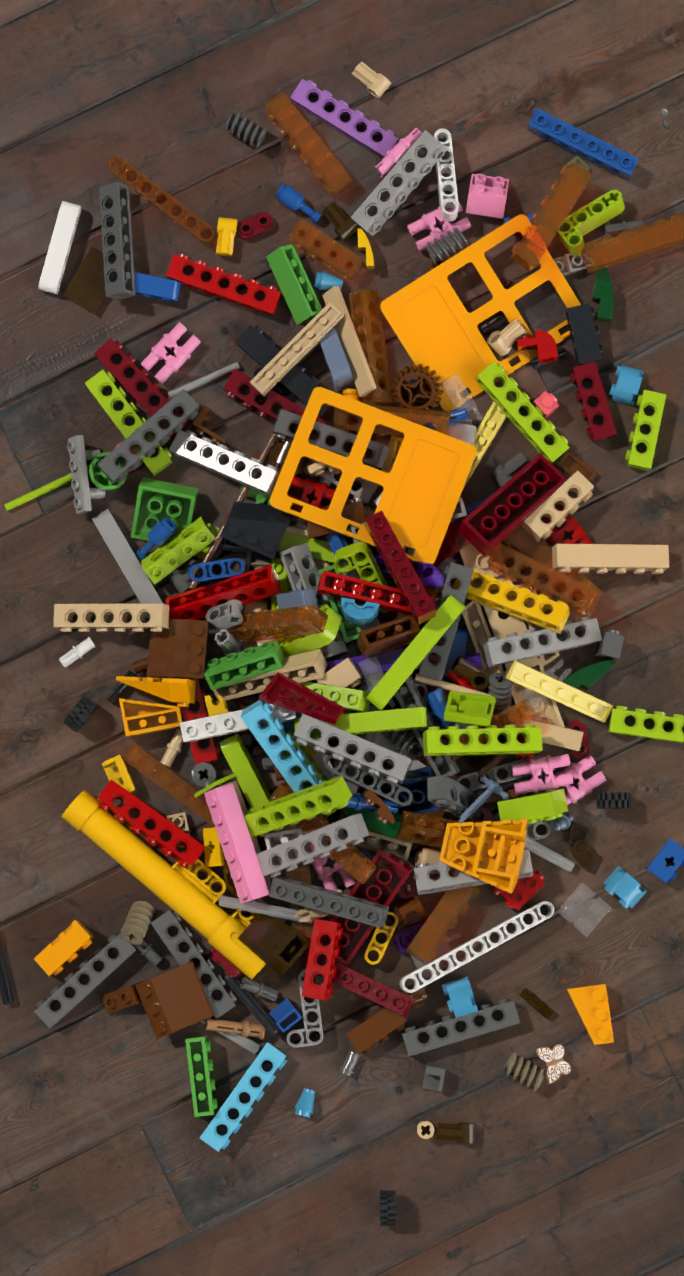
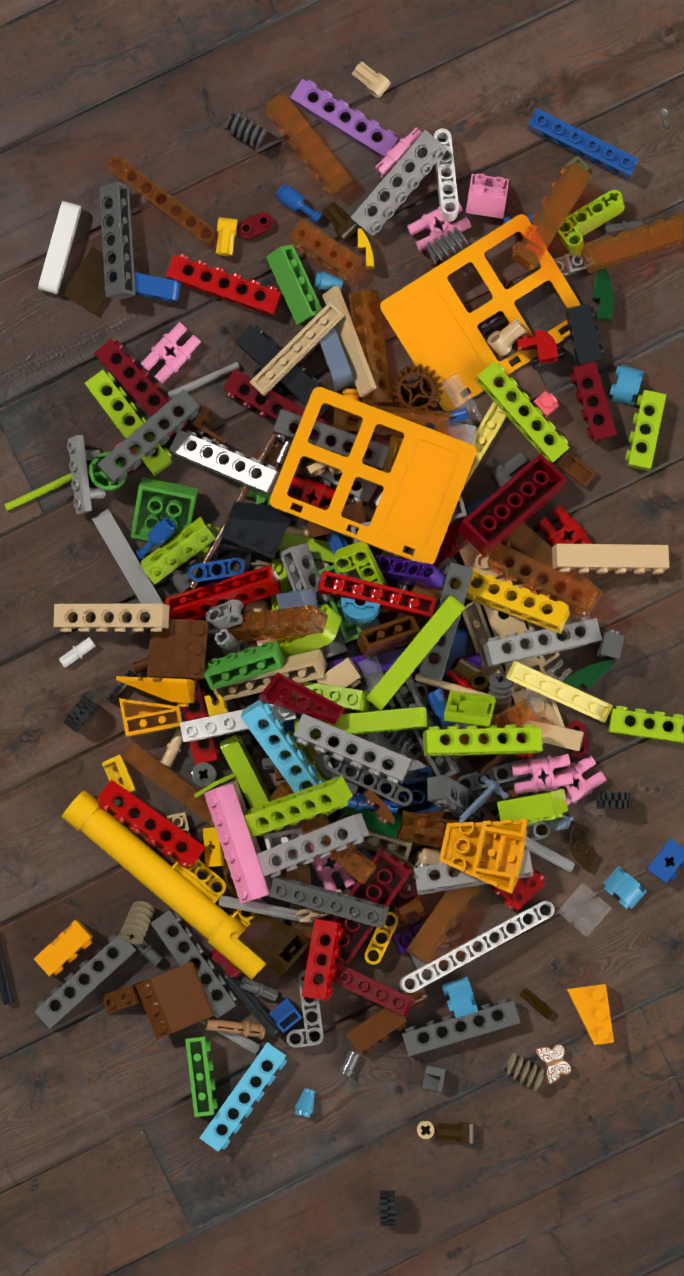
(400, 567): dark red brick -> none
(576, 483): tan brick -> none

